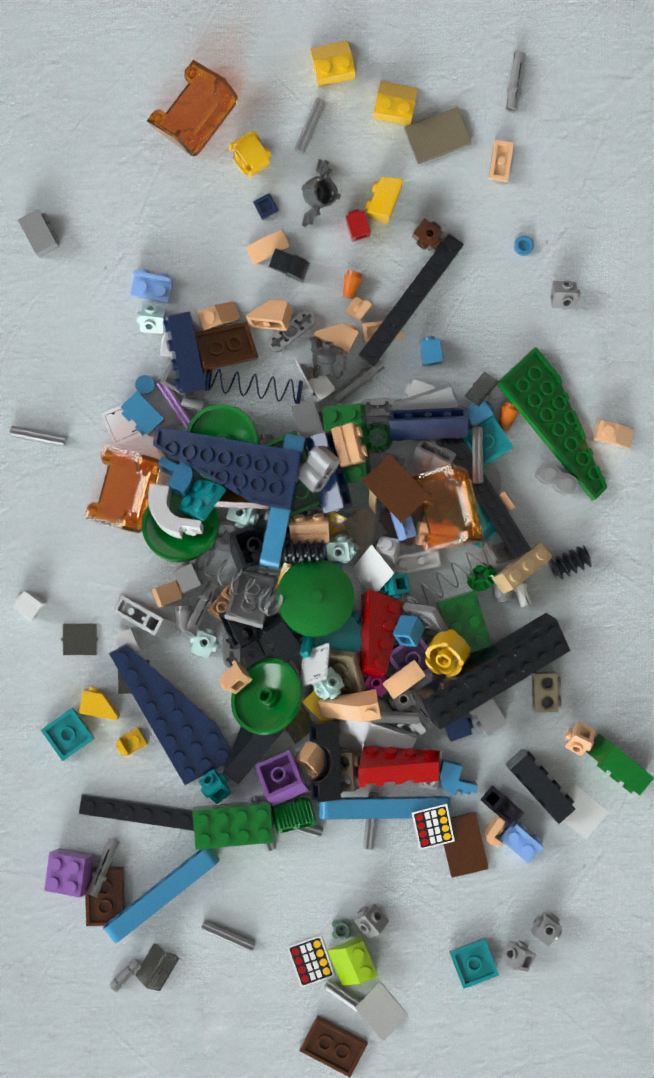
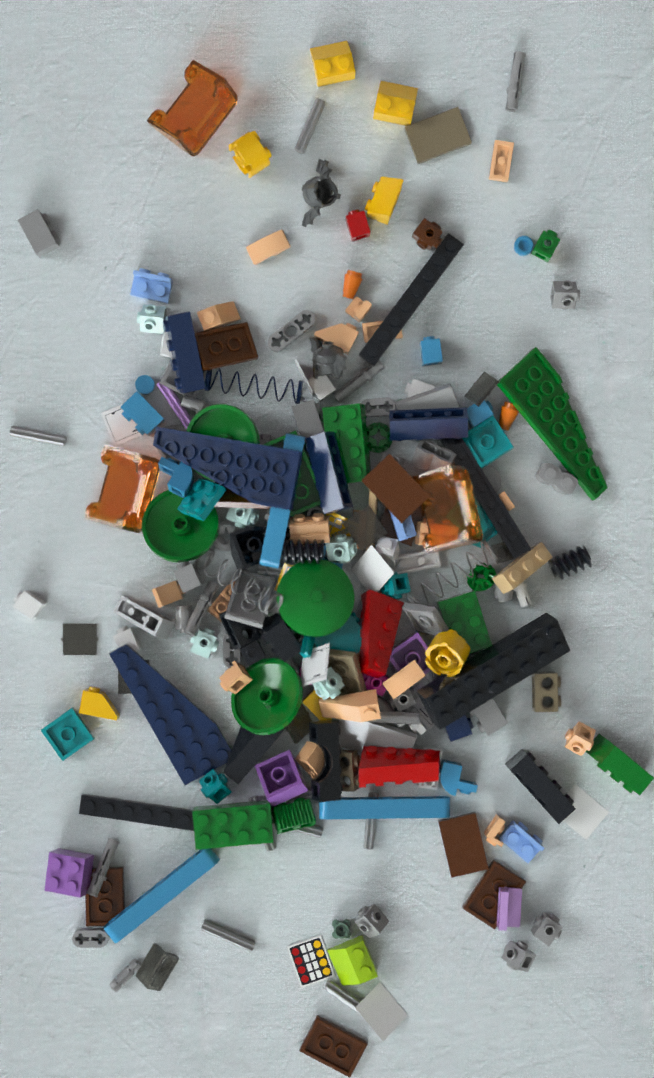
(90, 942): none -> light grey beam
(131, 742): yellow bracket -> none
(159, 504): white arch -> none
(265, 206): dark blue tile -> none
(271, 315): light nougat slope -> none
(288, 264): black brick -> none
(318, 468): light grey brick -> none
(348, 444): light nougat brick -> none
(409, 630): dark azure brick -> none
(433, 827): sticker -> none
(474, 963): teal plate -> none
(477, 452): light grey axle -> none
(484, 898): none -> reddish brown tile
(502, 806): black brick -> none
(509, 907): none -> lavender panel
(541, 250): none -> green brick
(613, 434): light nougat slope -> none

